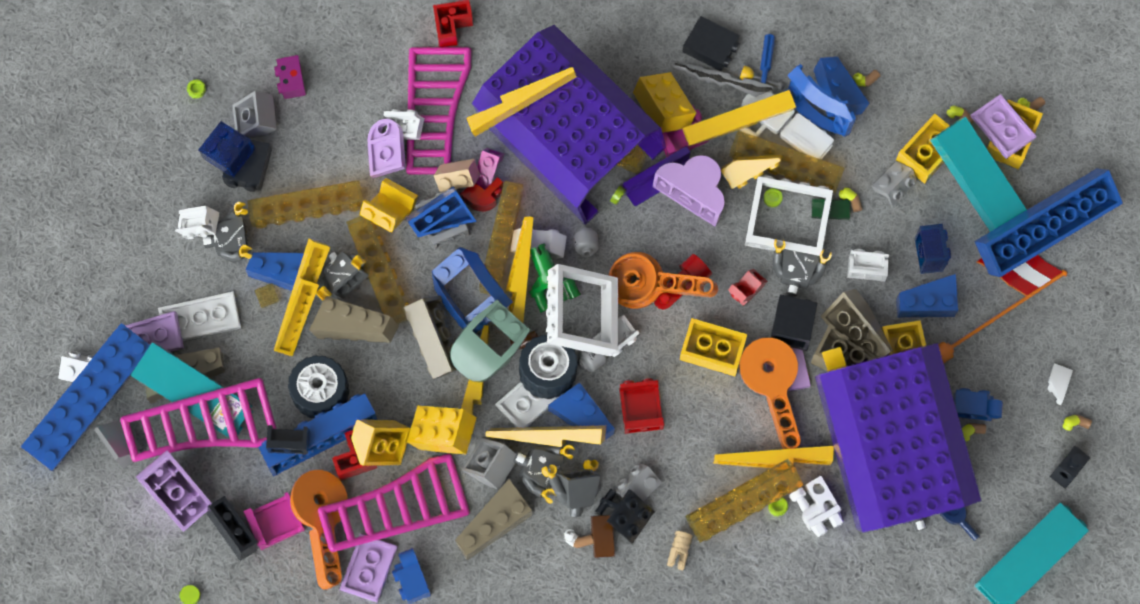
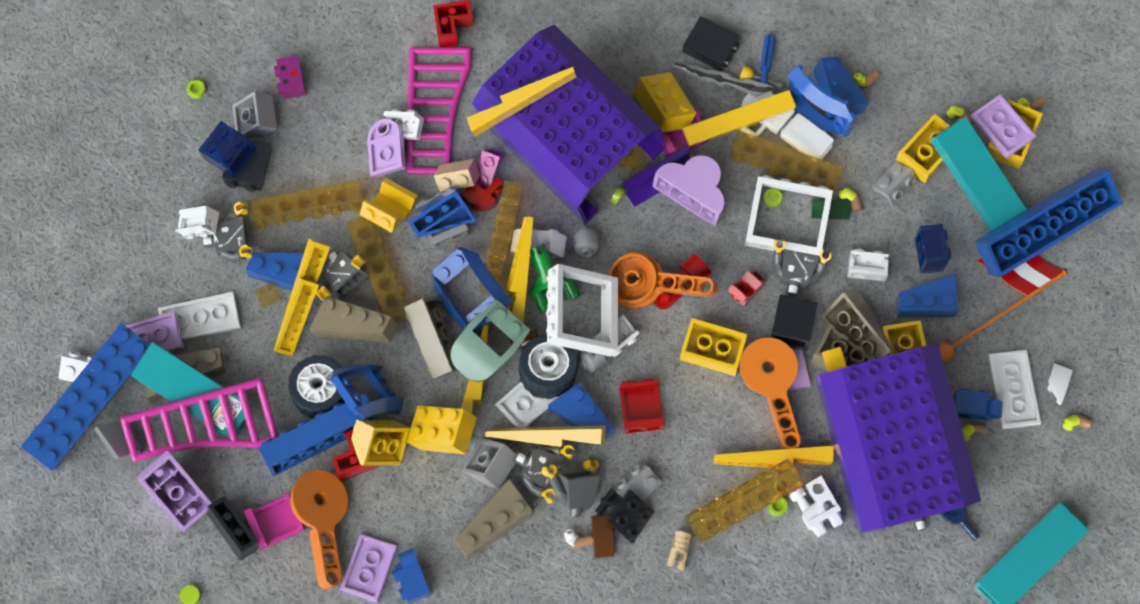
(287, 440): black panel -> none
(387, 404): none -> blue wedge
(396, 486): dark pink bar -> none
(744, 168): yellow slope -> none
(1015, 388): none -> white tile
(1071, 466): black torso -> none

